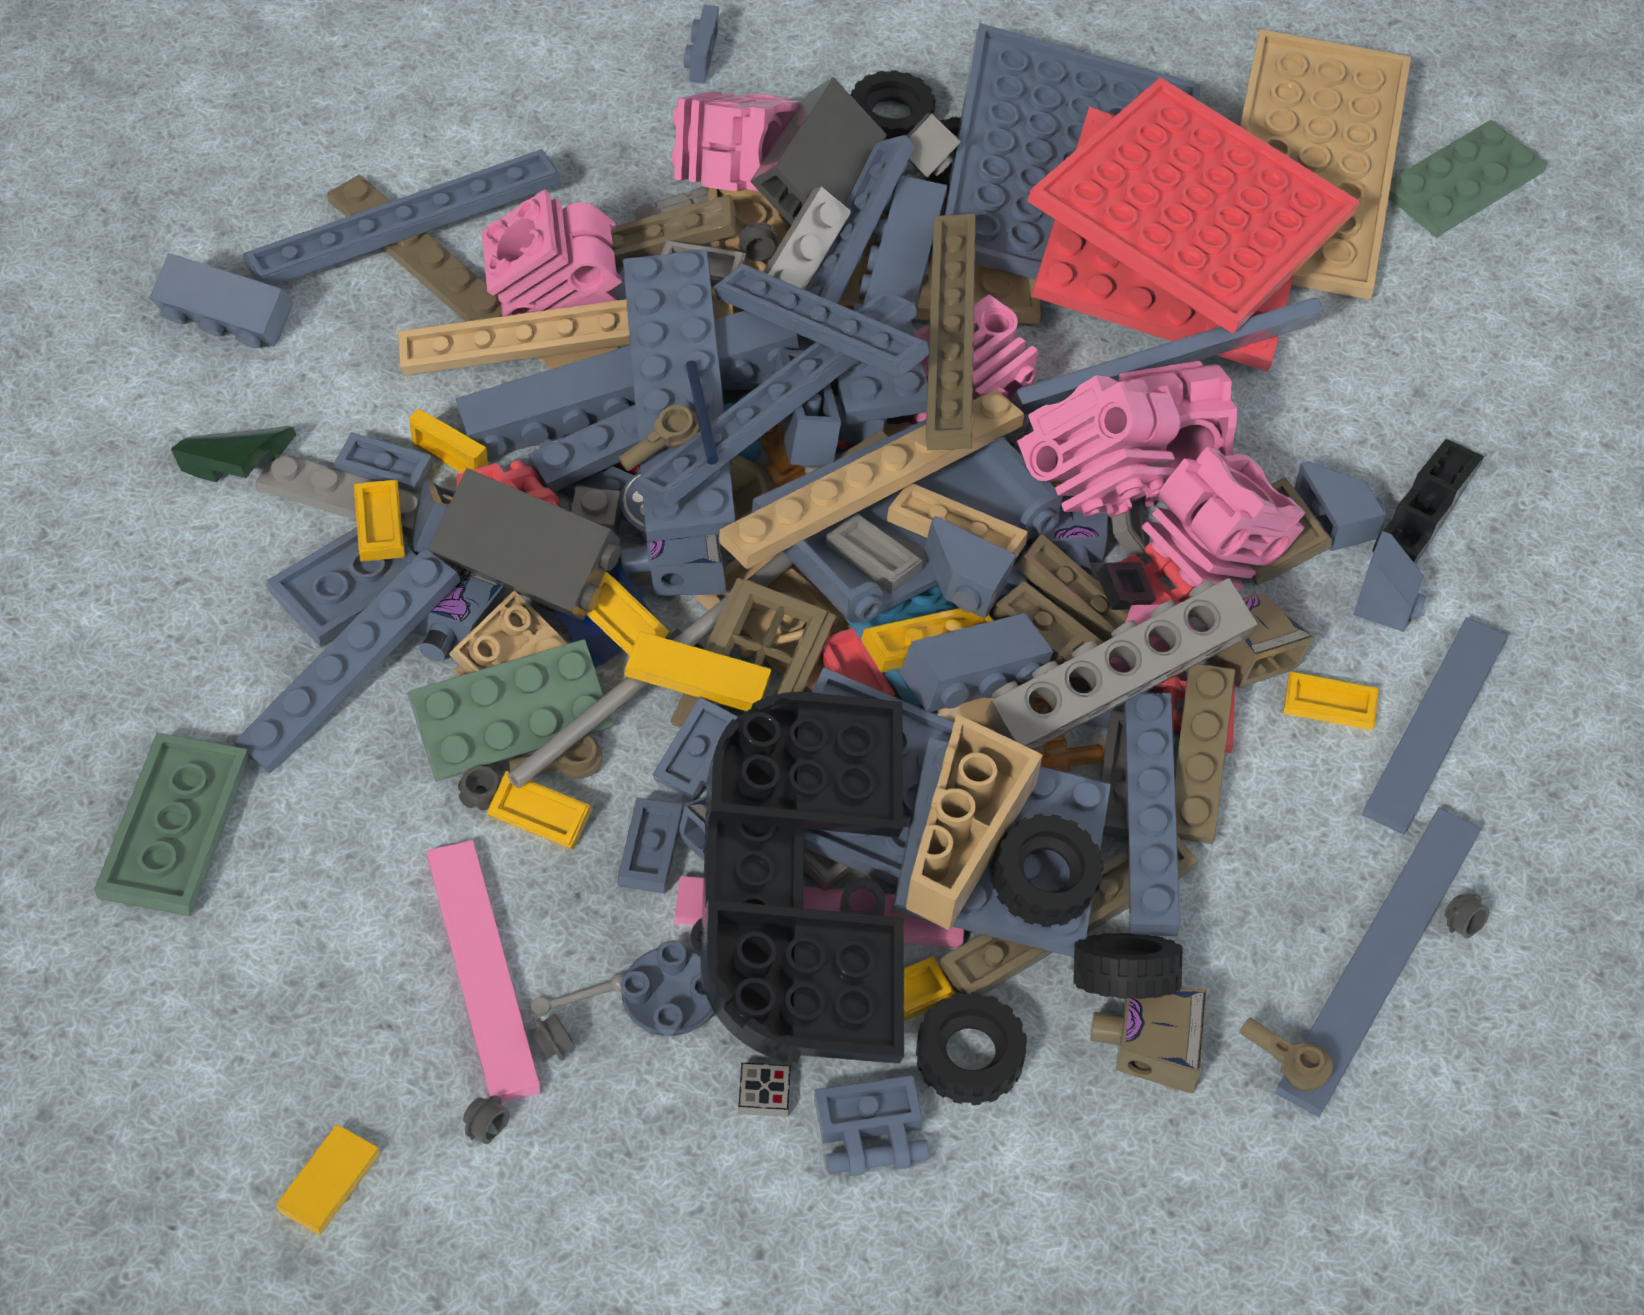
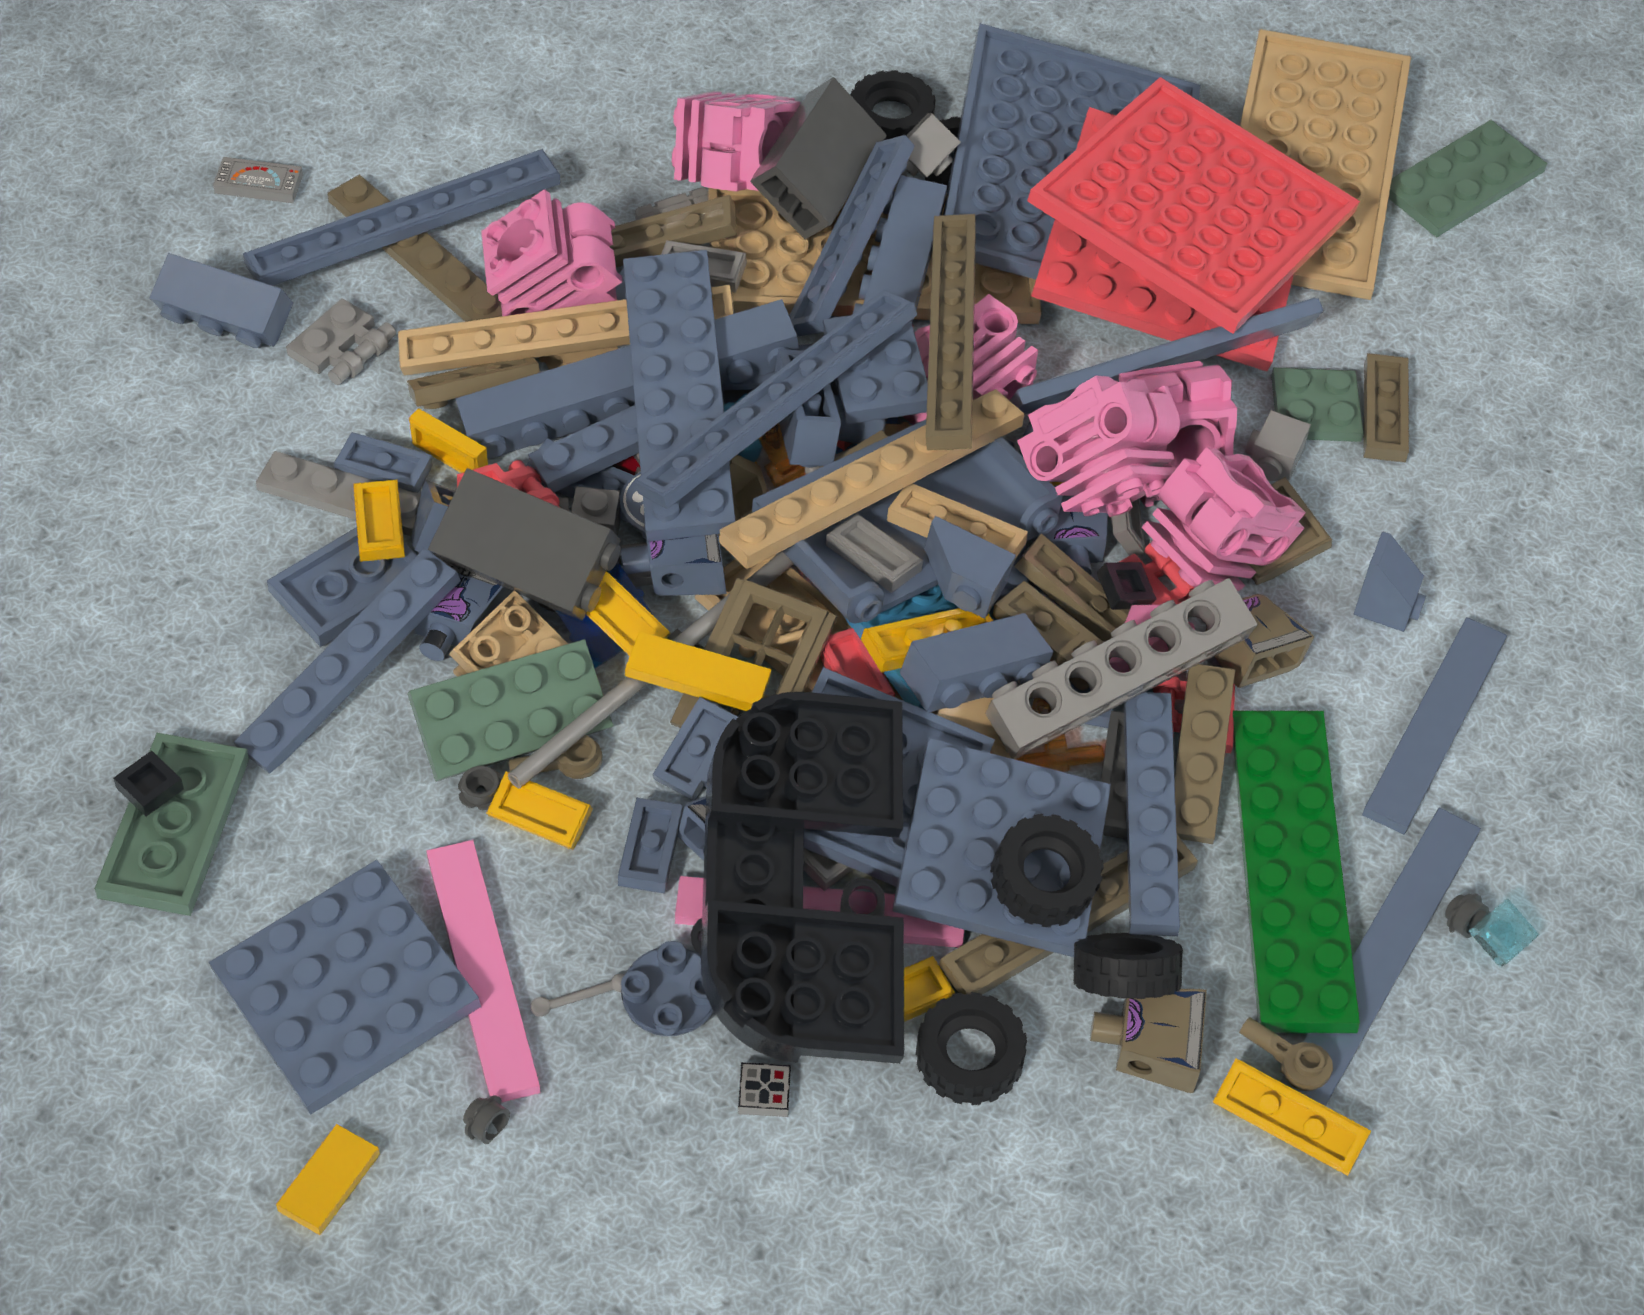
(148, 783): none -> black plate
(230, 453): dark green slope -> none
(258, 180): none -> light grey tile
(335, 332): none -> light grey plate
(344, 986): none -> sand blue plate
(437, 389): none -> dark tan plate
(553, 1037): dark grey plate -> none
(672, 429): dark tan plate -> none
(701, 411): dark blue axle -> none
(704, 35): sand blue plate -> none
(758, 241): dark grey plate -> none
(808, 239): light grey plate -> none
(822, 320): sand blue tile -> none
(866, 1111): sand blue plate -> none
(972, 808): tan wedge -> none
(1278, 445): none -> light grey brick
(1292, 1117): none -> yellow tile
(1293, 874): none -> green plate
(1321, 399): none -> sand green plate
(1331, 700): yellow tile -> none
(1340, 505): sand blue slope -> none
(1386, 408): none -> dark tan plate
(1432, 497): black slope -> none
(1504, 932): none -> clear light blue plate

